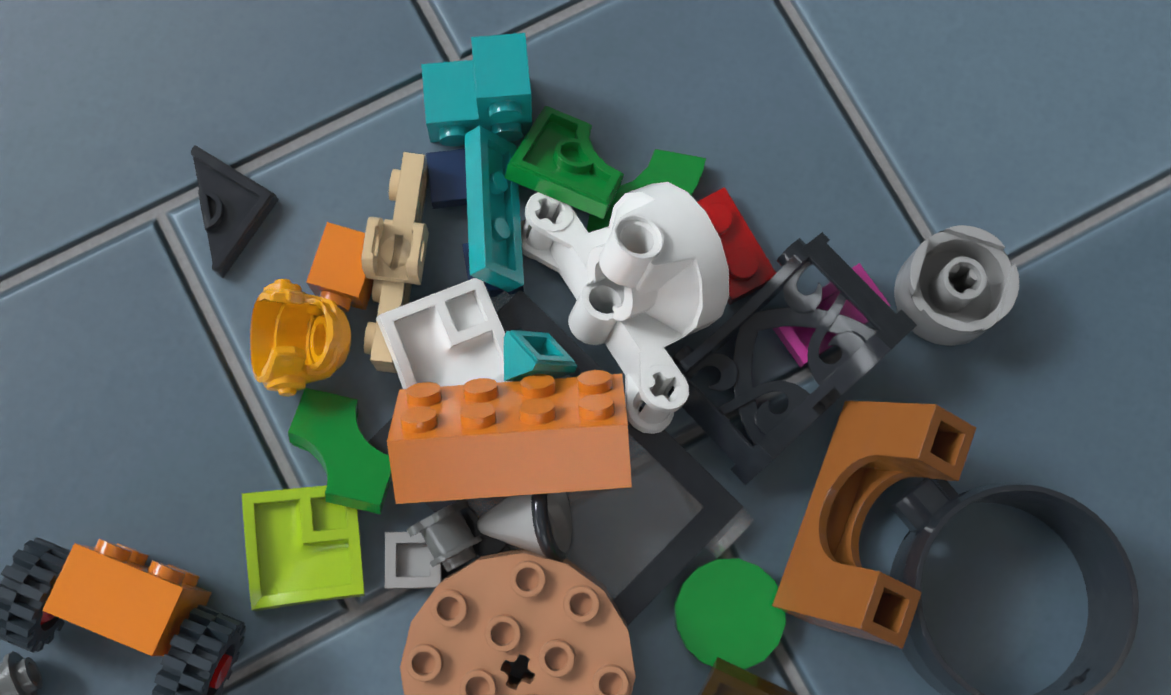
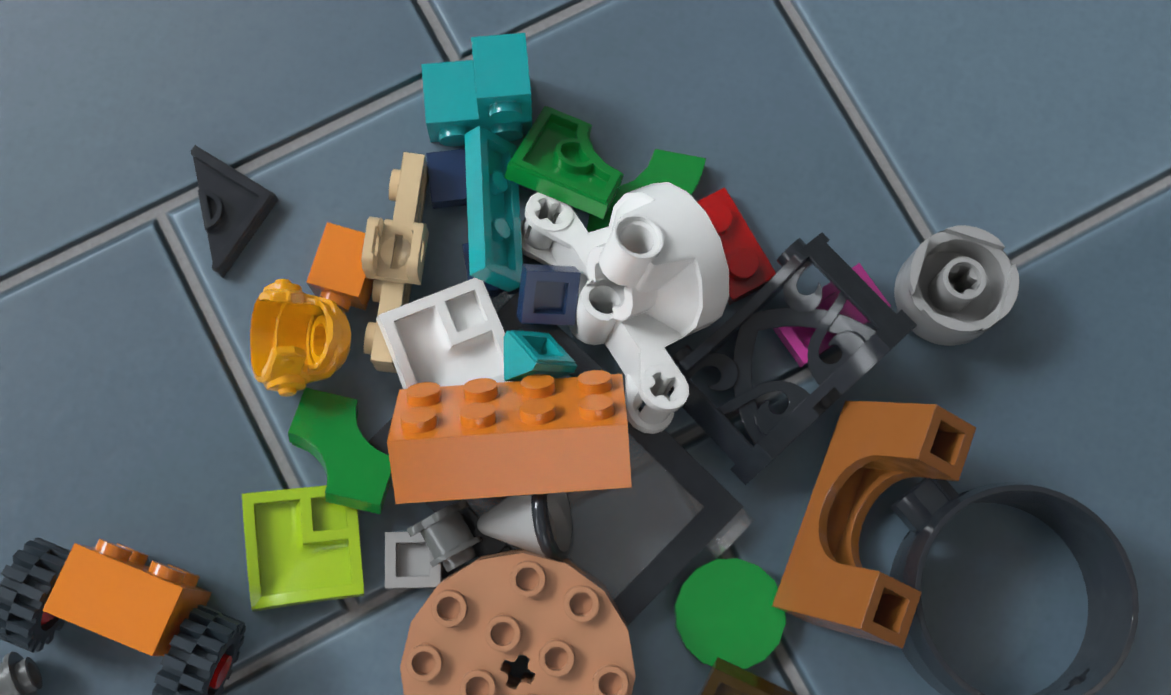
(548, 294): none -> dark blue plate

